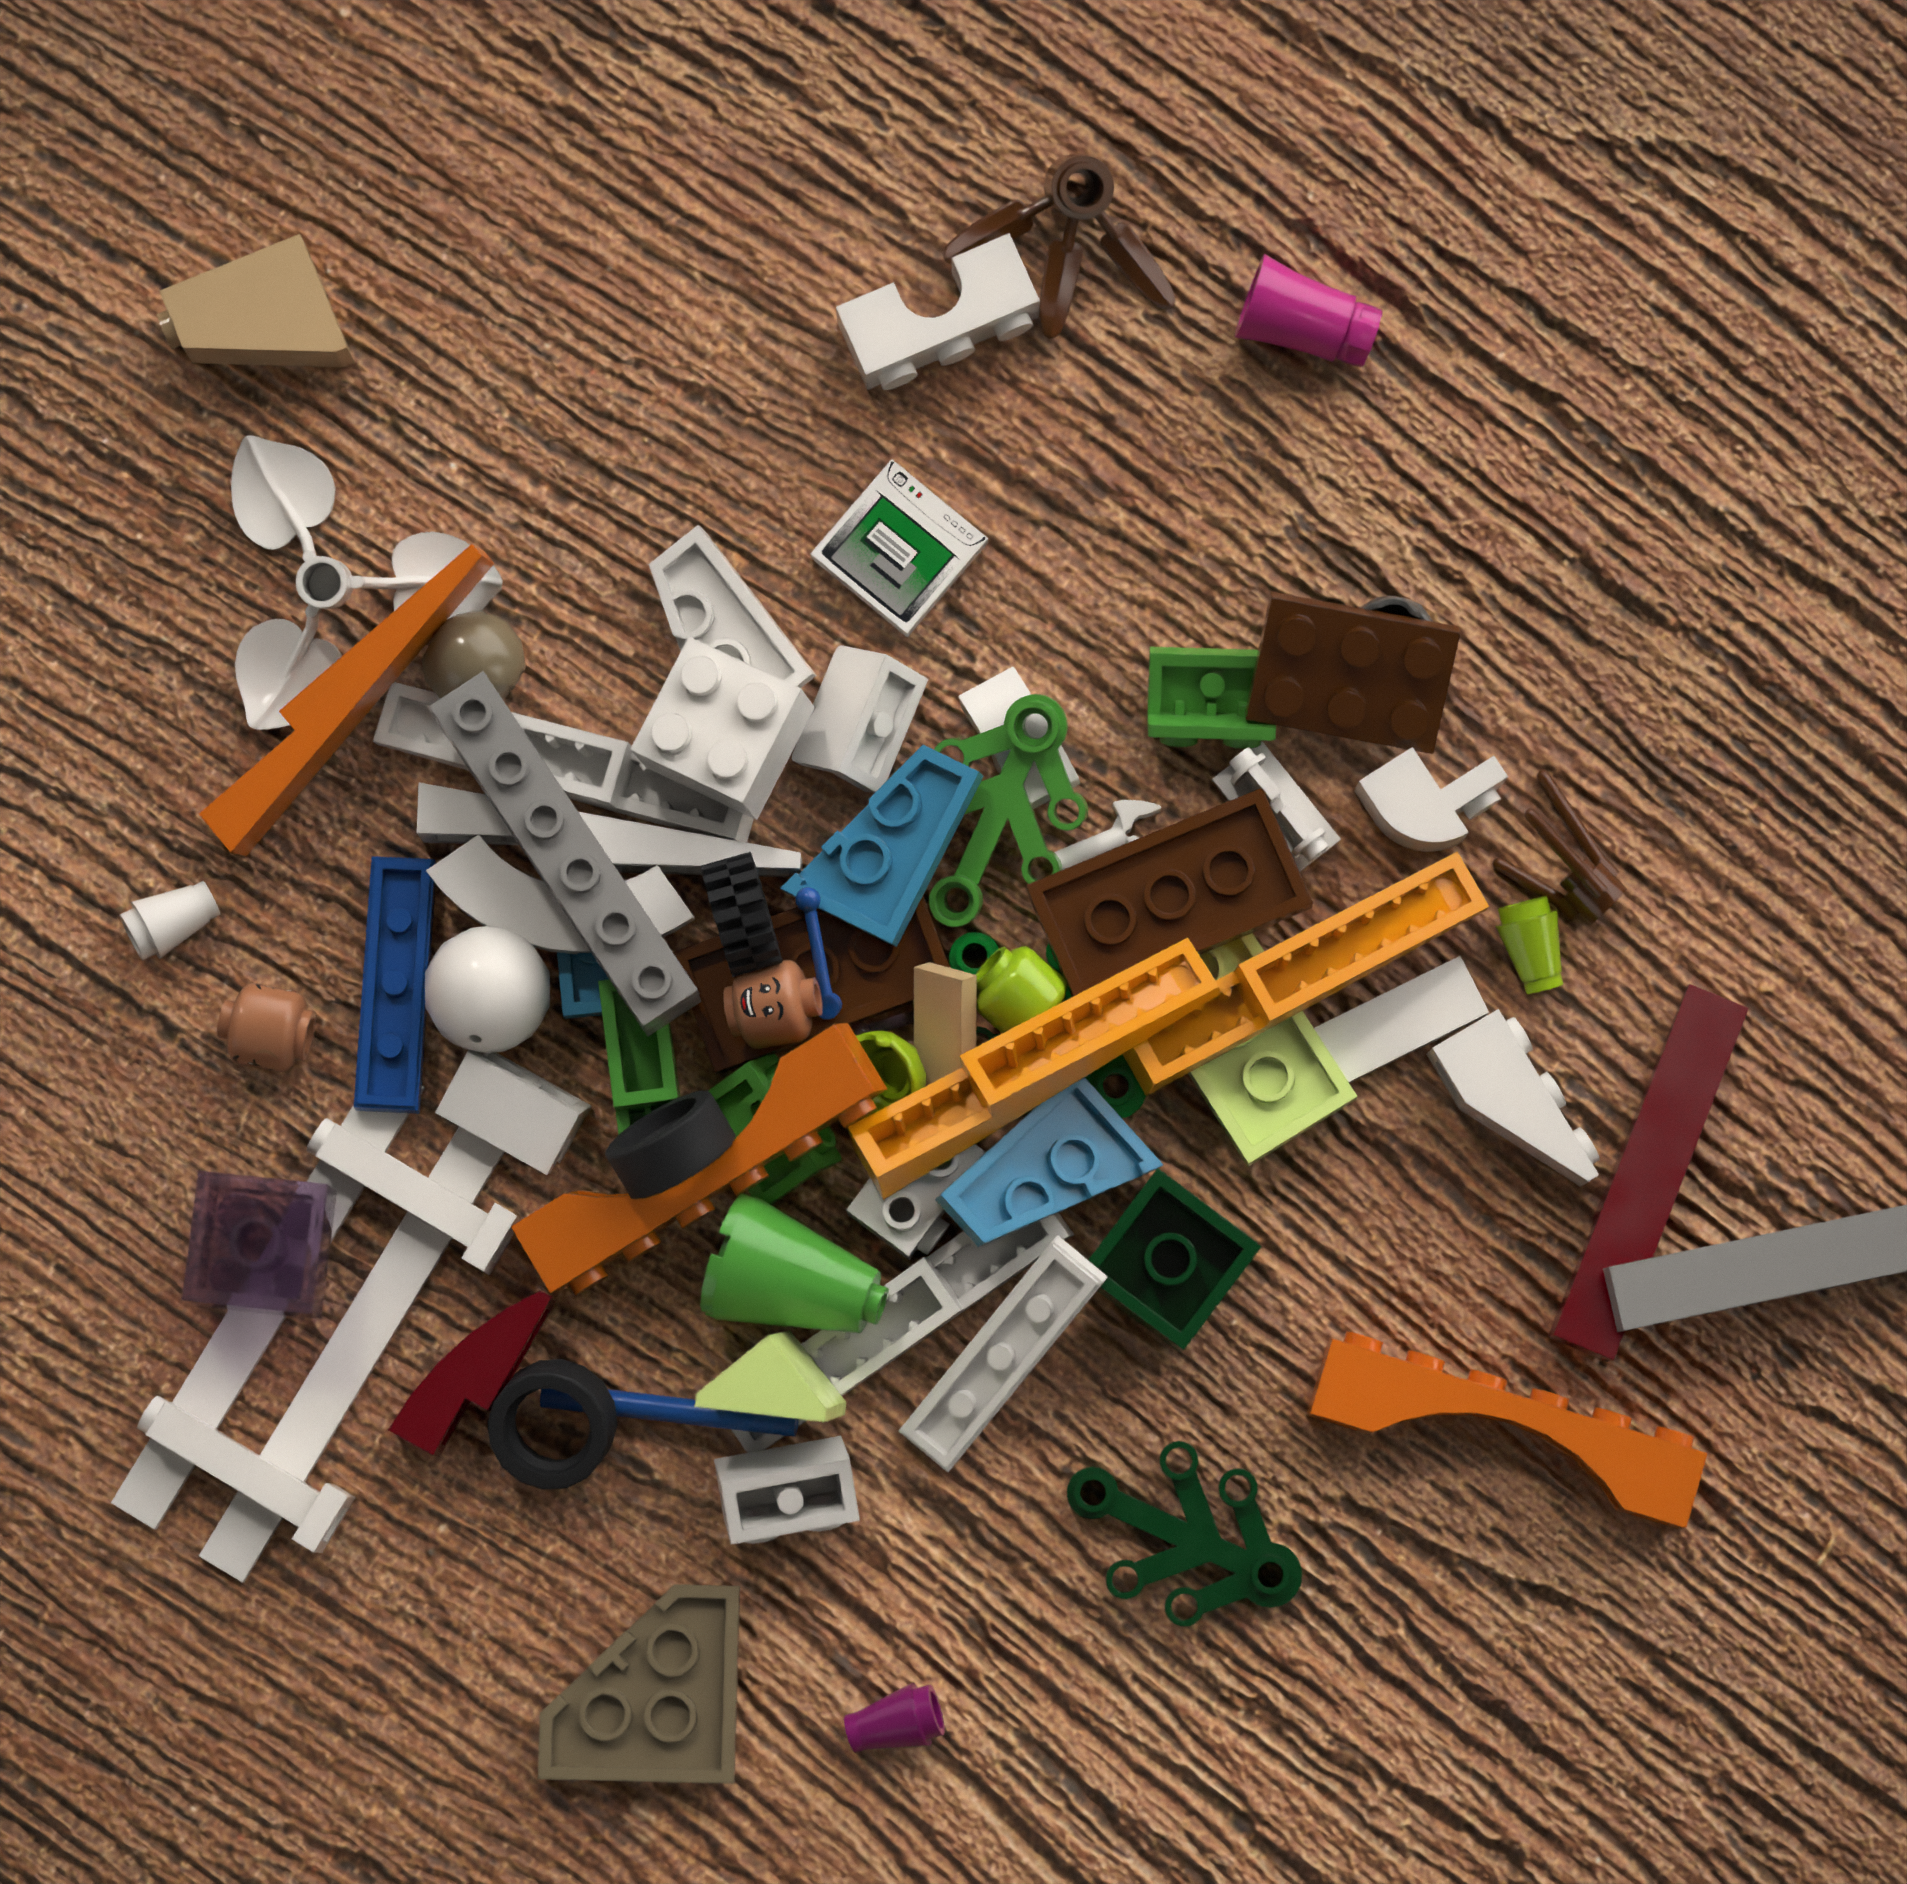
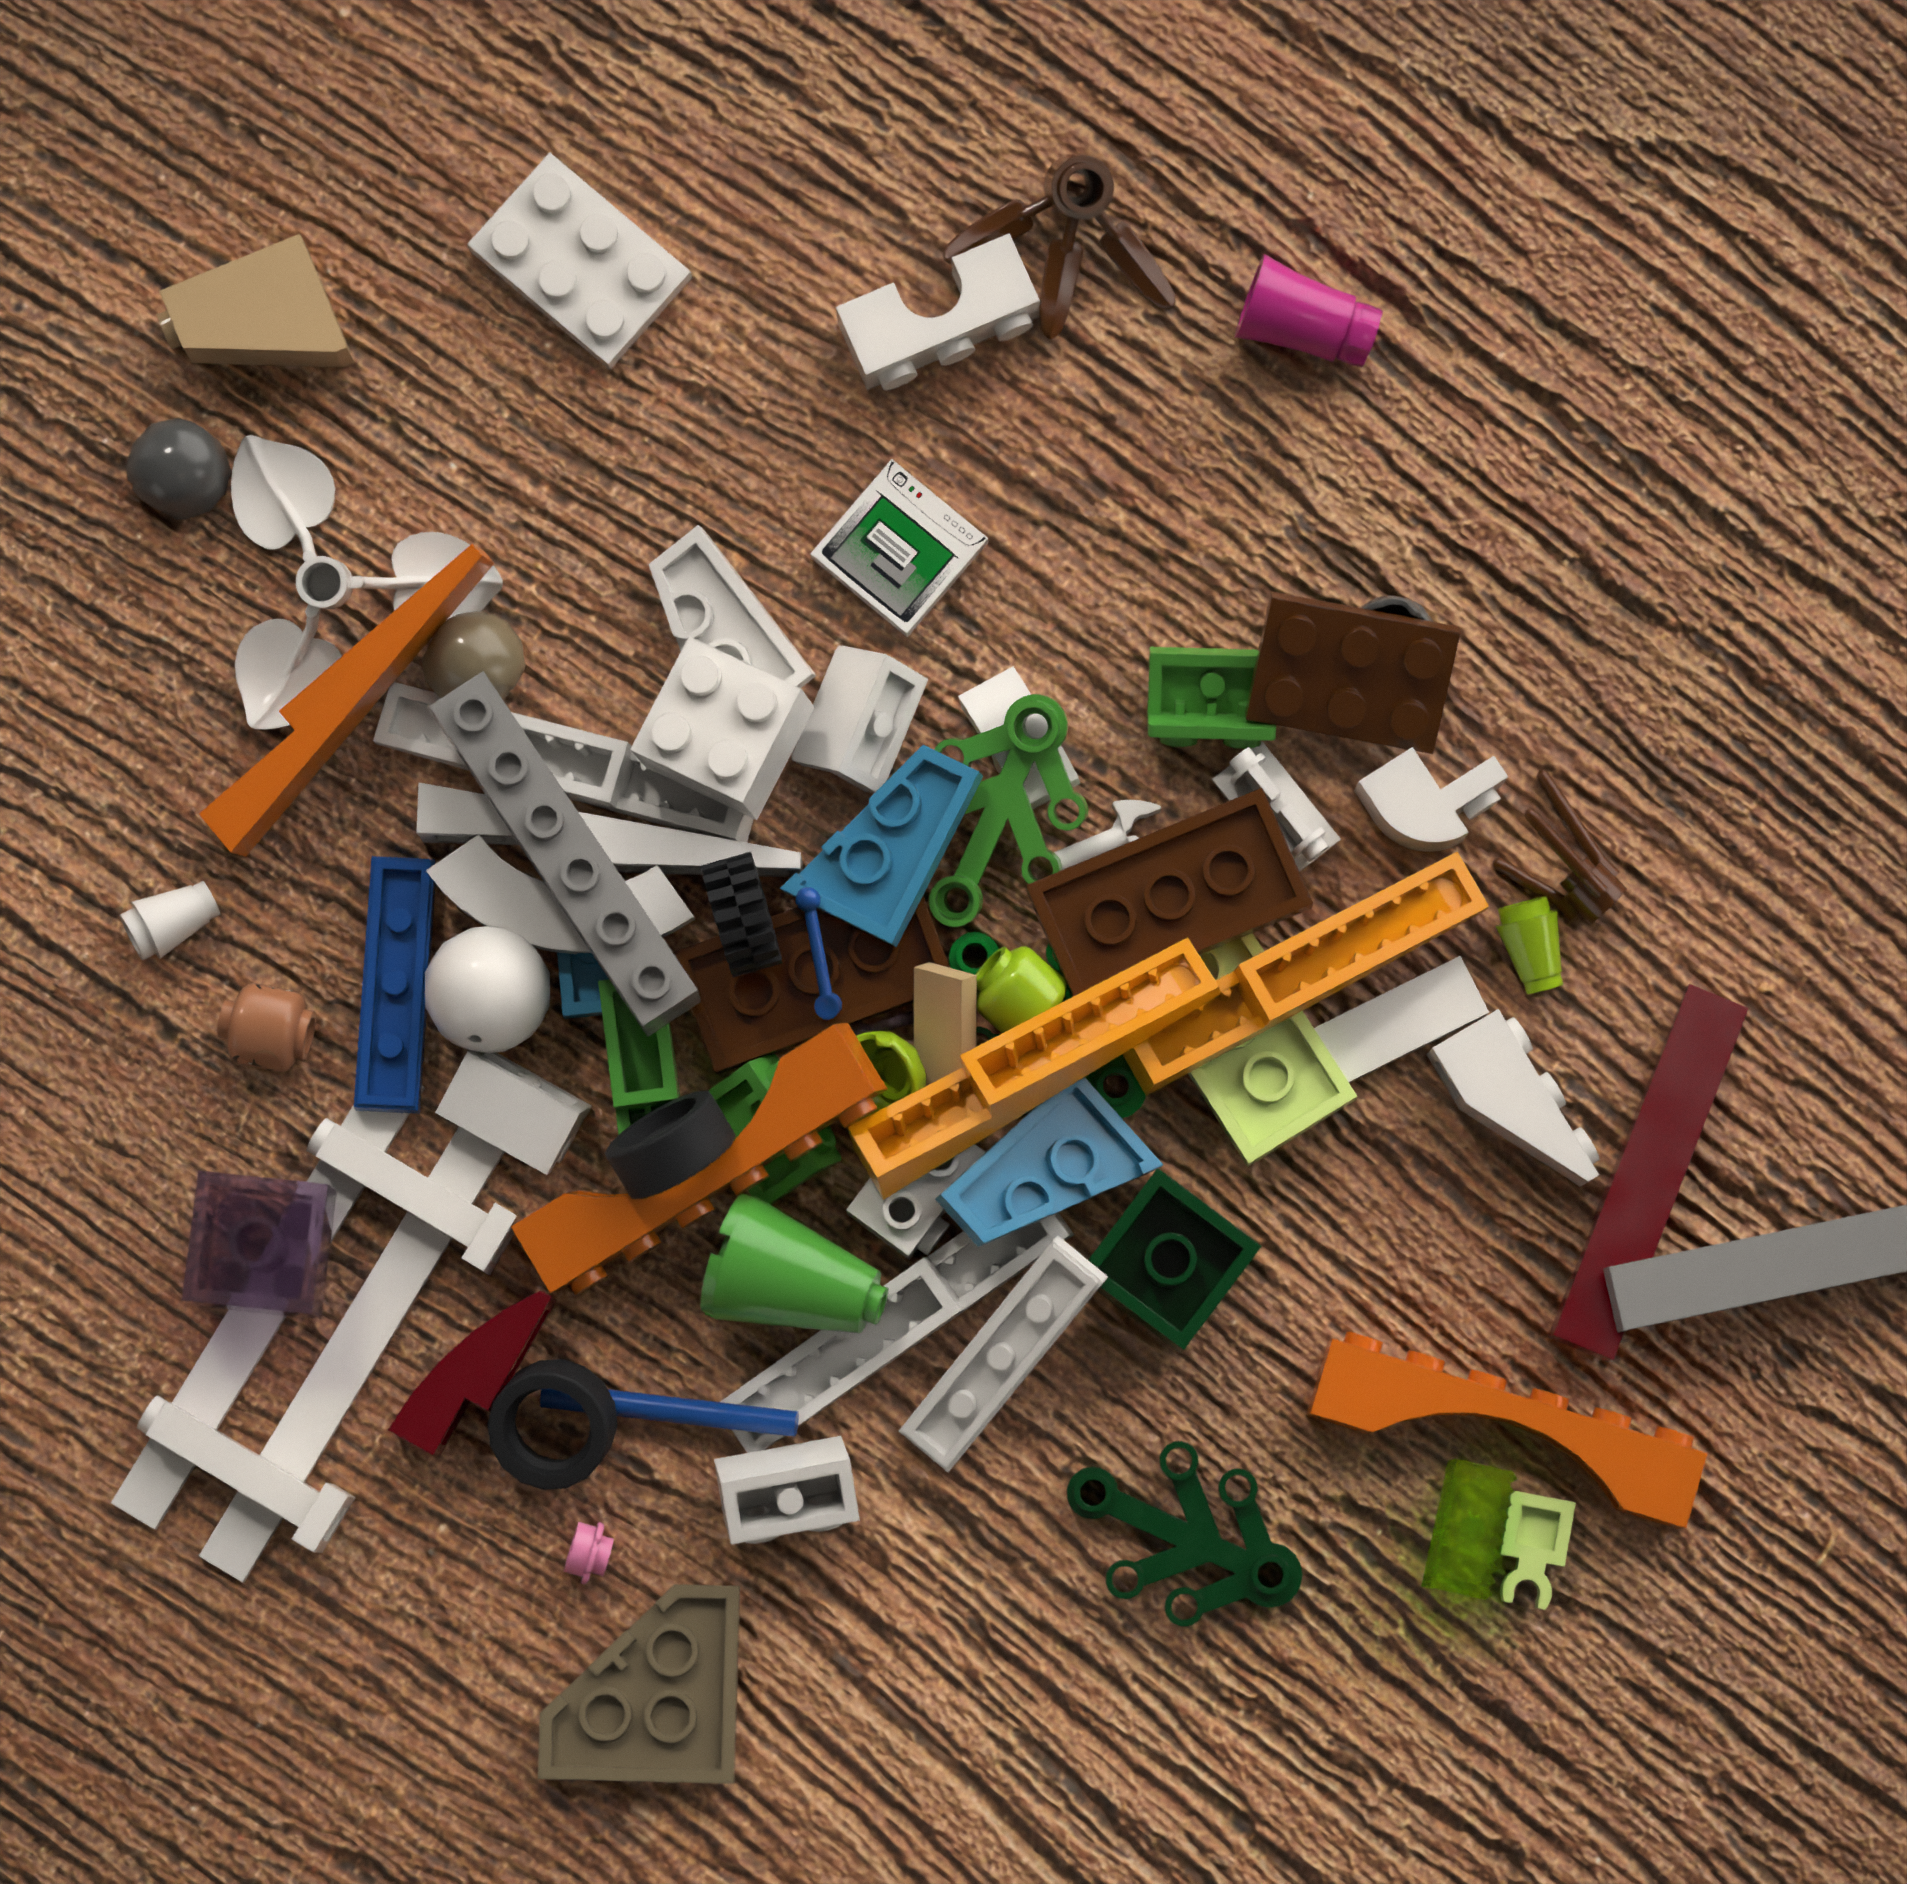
(178, 468): none -> dark grey hair
(579, 261): none -> white plate
(588, 1551): none -> bright pink plate
(772, 1005): nougat head -> none
(775, 1381): yellowish green slope -> none
(897, 1721): magenta cone -> none
(1468, 1529): none -> clear neon green brick
(1535, 1536): none -> yellowish green plate

